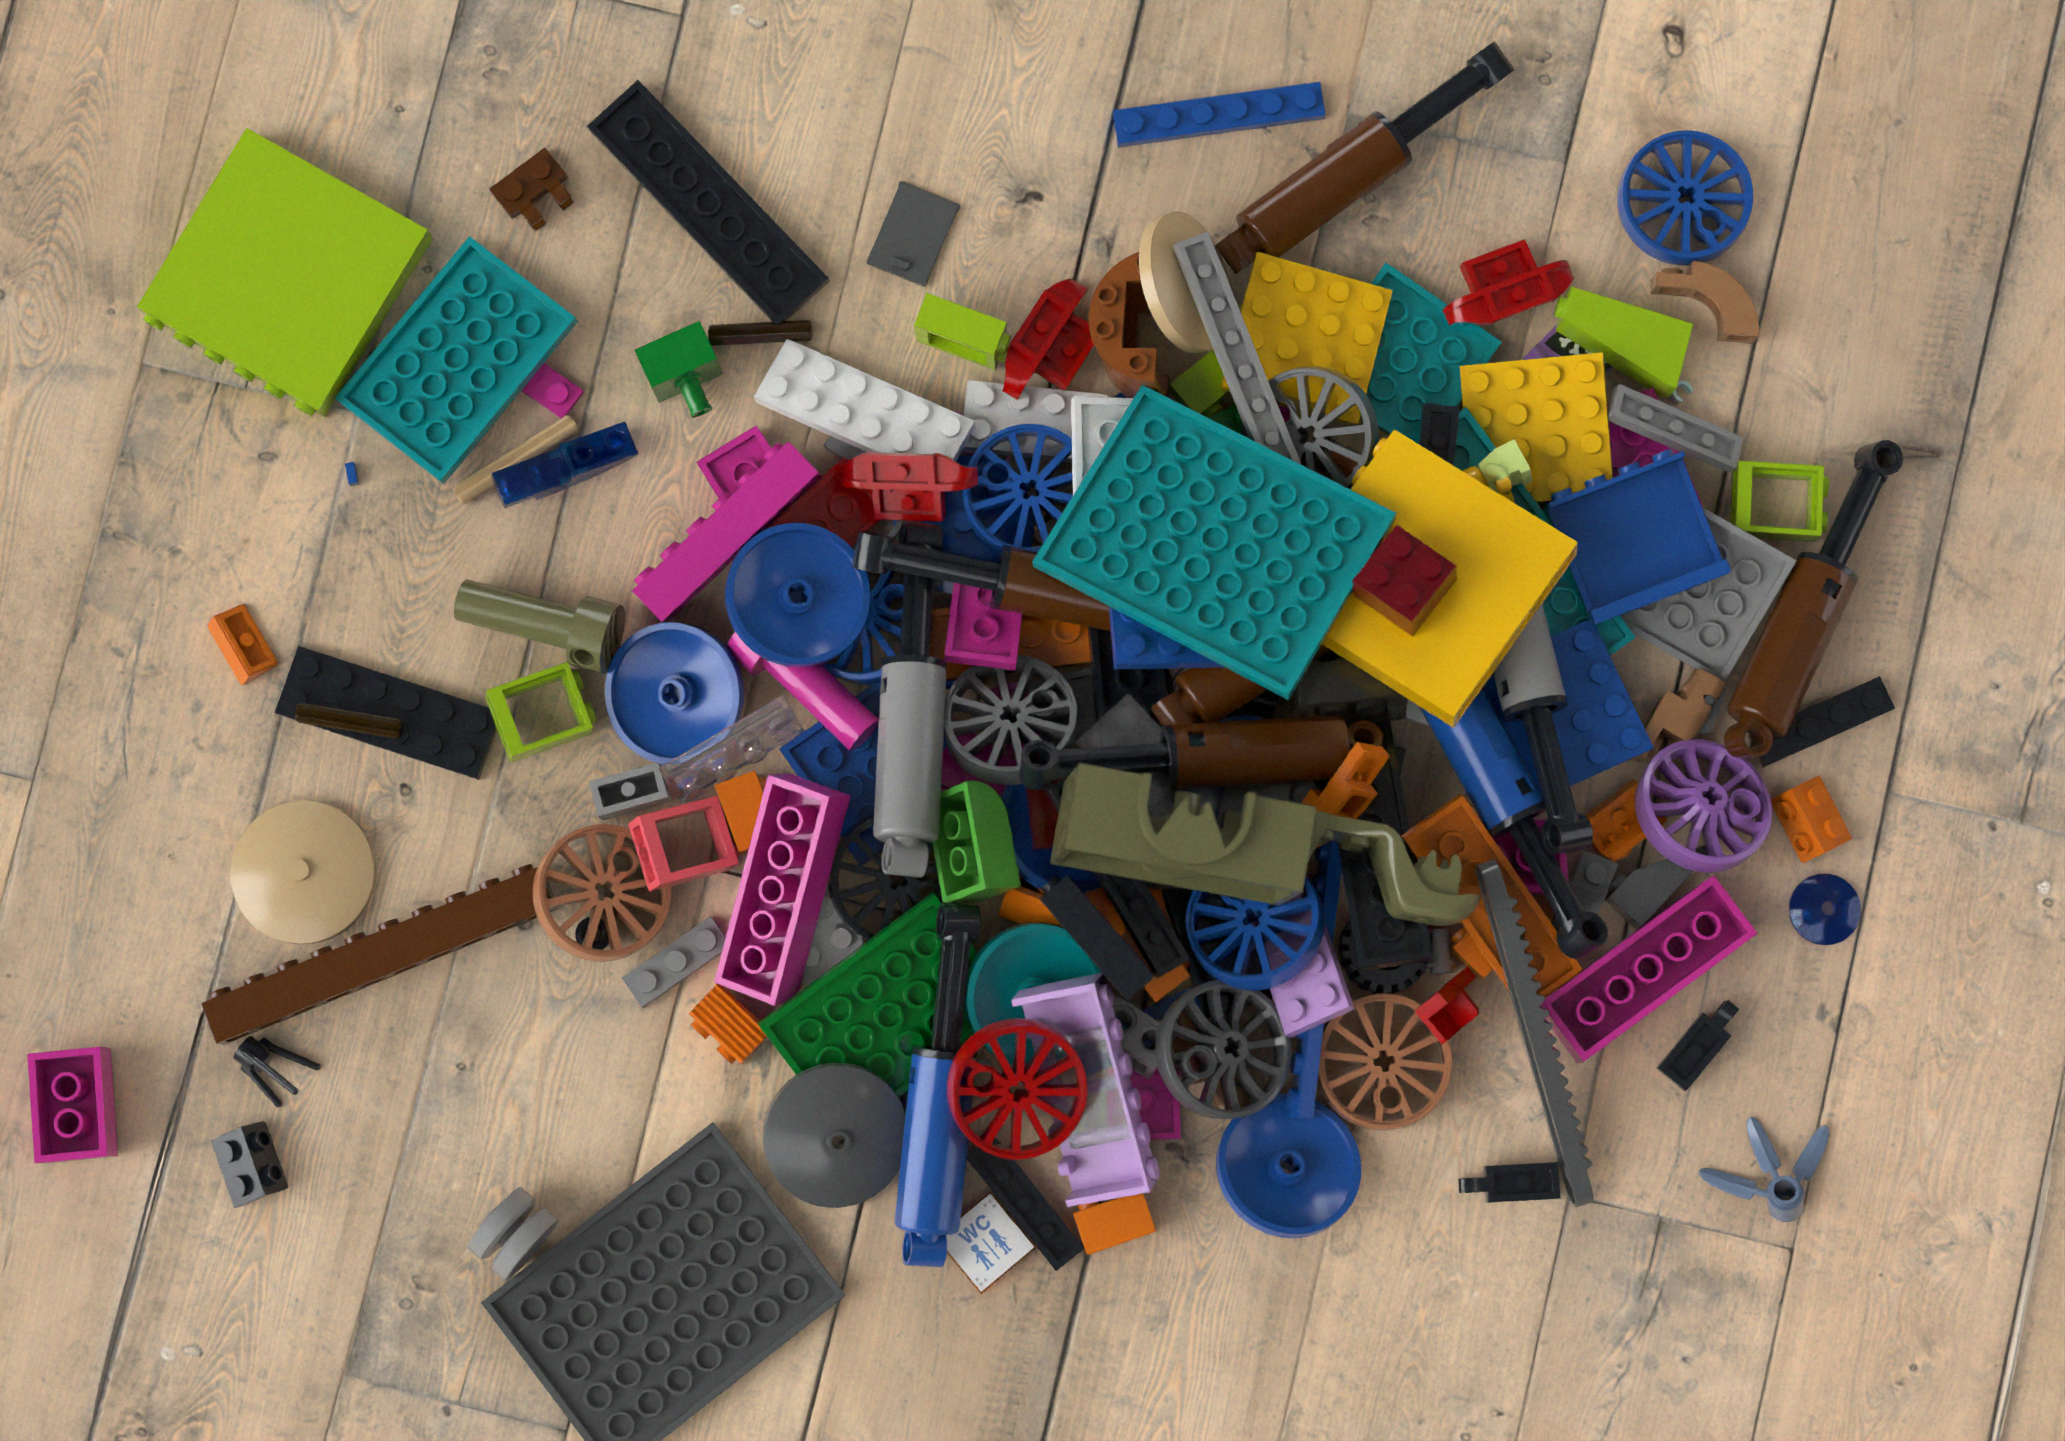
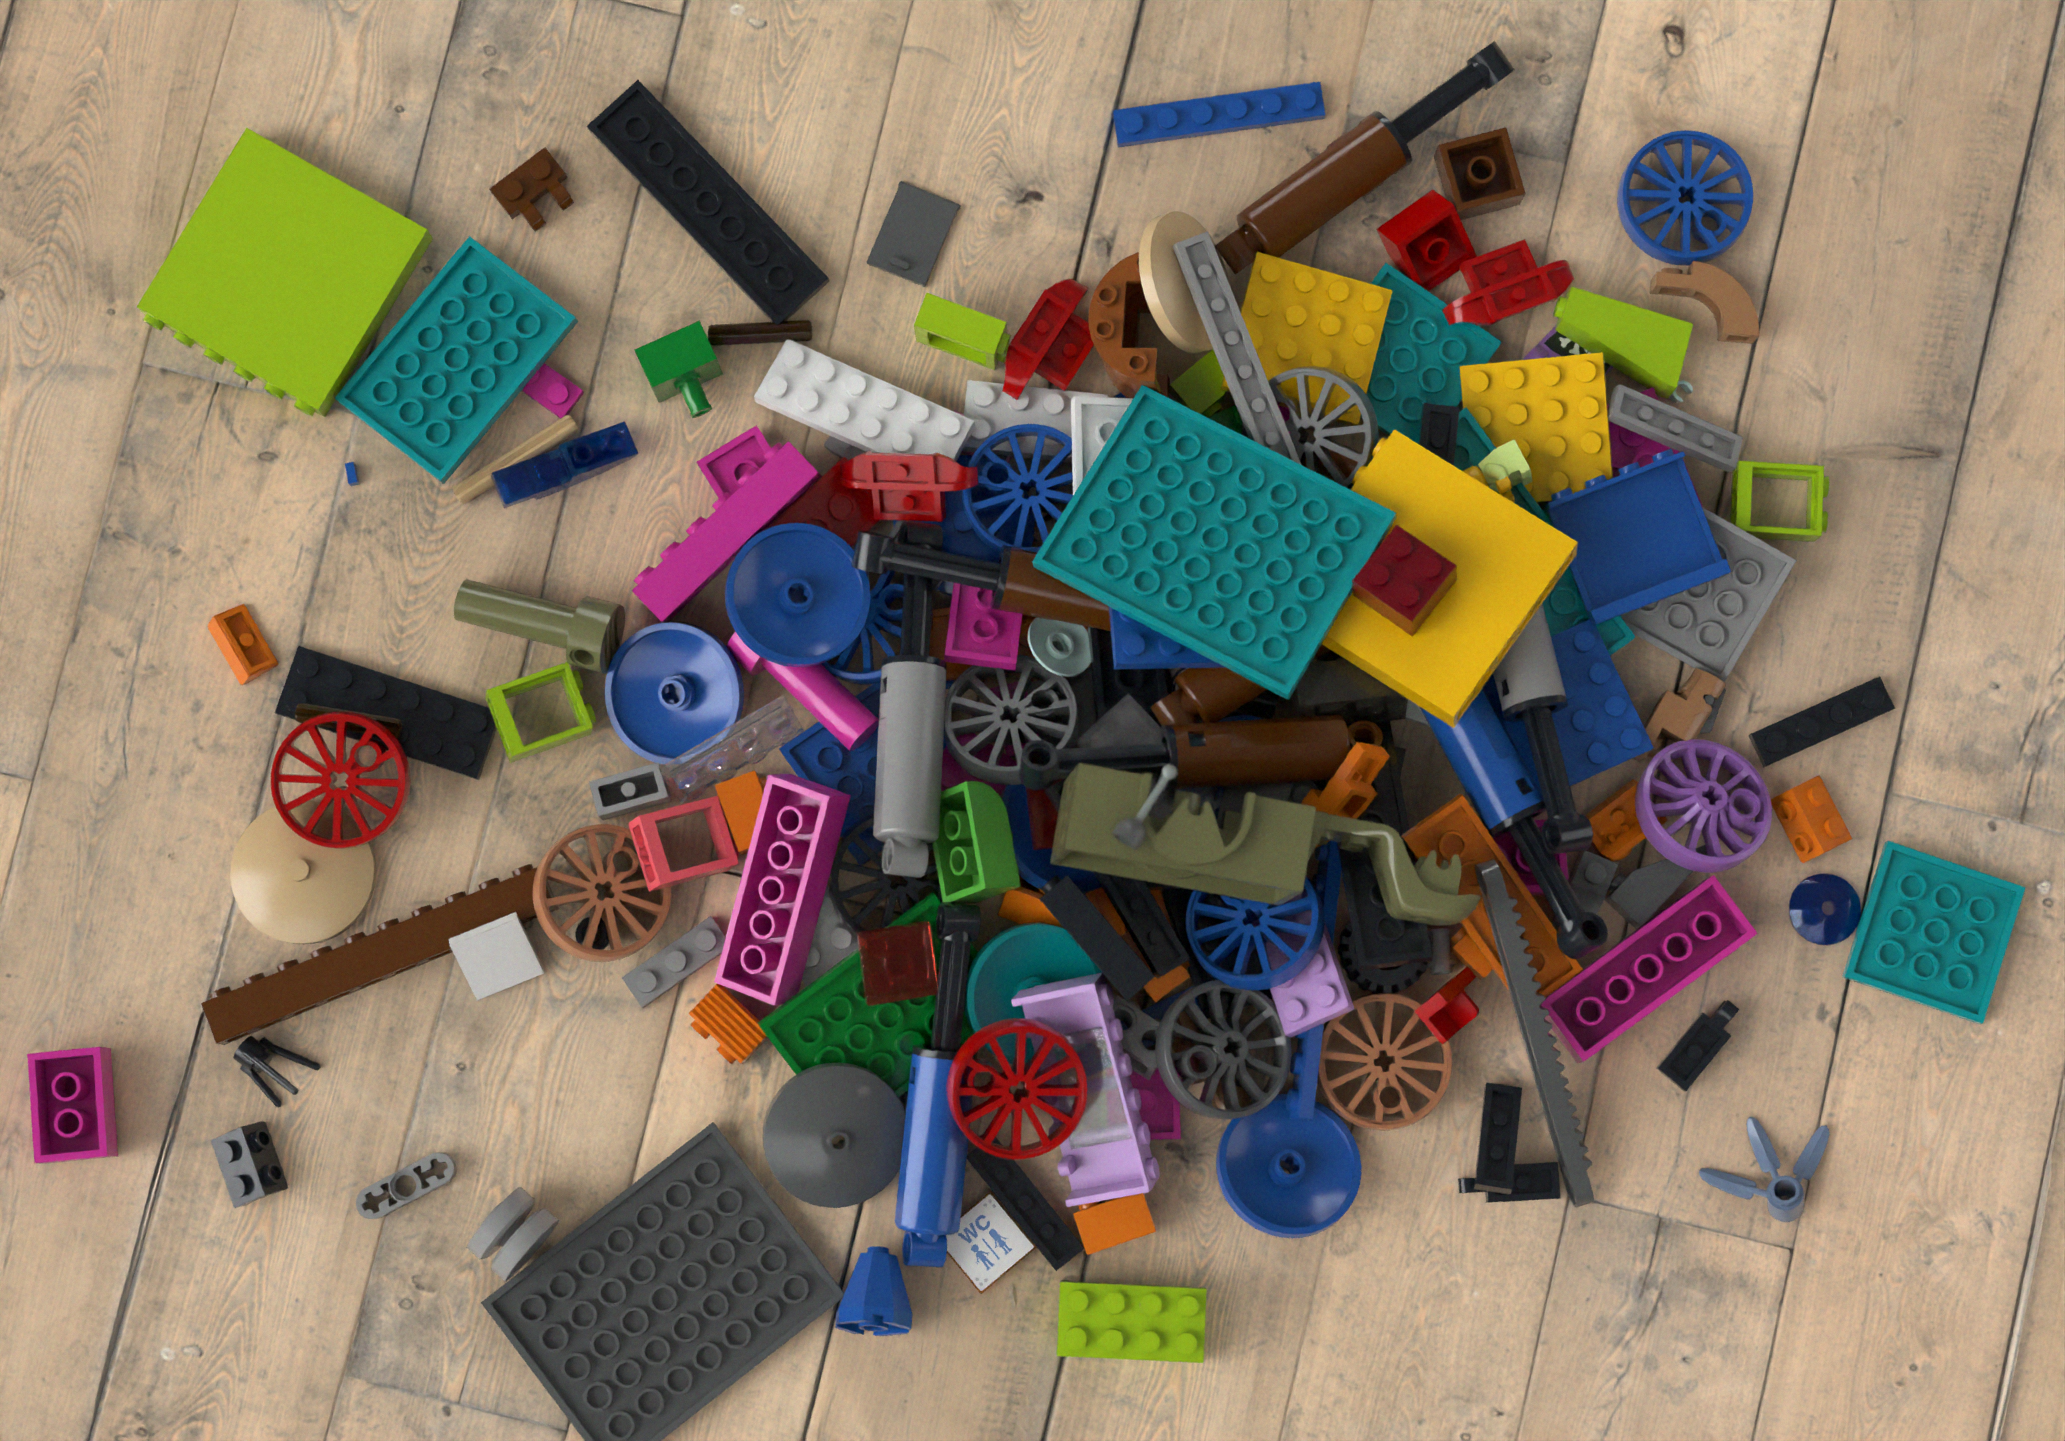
(340, 765): none -> red piece
(386, 1206): none -> light grey beam
(496, 956): none -> white tile
(875, 1297): none -> blue cone
(897, 963): none -> clear red plate
(1059, 646): none -> light aqua dish
(1131, 830): none -> hinge
(1131, 1321): none -> lime brick
(1427, 240): none -> red slope
(1480, 173): none -> reddish brown brick
(1498, 1138): none -> black plate
(1805, 616): reddish brown piece -> none
(1933, 932): none -> teal piece

